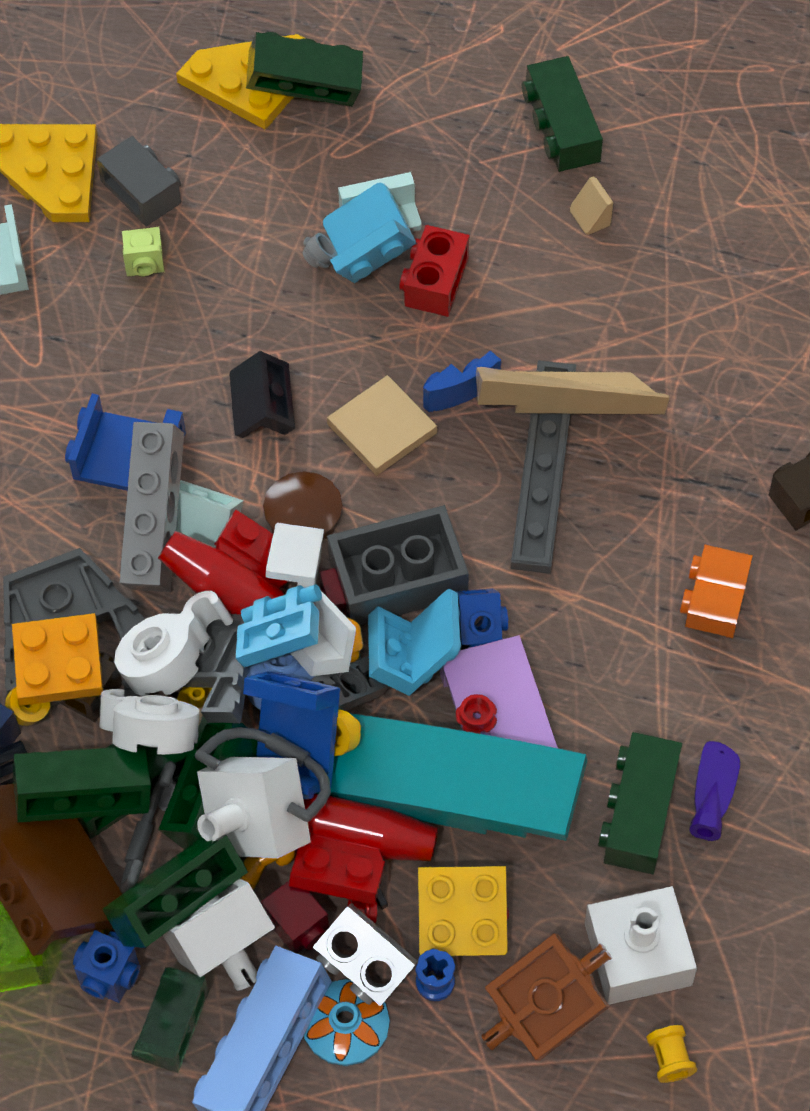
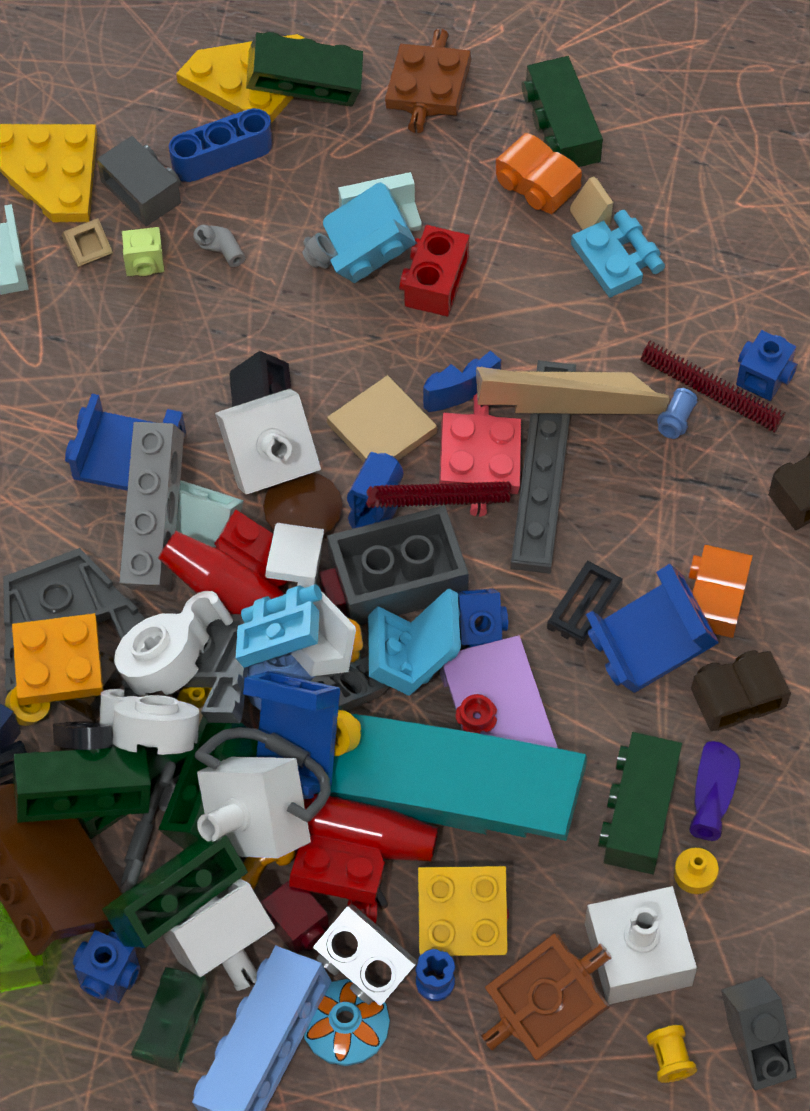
(82, 735): none -> black beam
(87, 242): none -> tan slope
(219, 240): none -> light grey arm
(221, 144): none -> blue beam
(268, 441): none -> white brick
(376, 470): none -> blue brick
(428, 80): none -> dark orange plate
(438, 494): none -> dark red axle
(480, 450): none -> coral plate
(538, 173): none -> orange brick
(569, 629): none -> black tile
(609, 260): none -> medium azure plate
(652, 633): none -> blue panel
(673, 421): none -> medium blue pin
(696, 870): none -> yellow tile
(712, 387): none -> dark red axle
(740, 690): none -> dark brown brick
(759, 1032): none -> dark grey slope
(766, 365): none -> blue brick

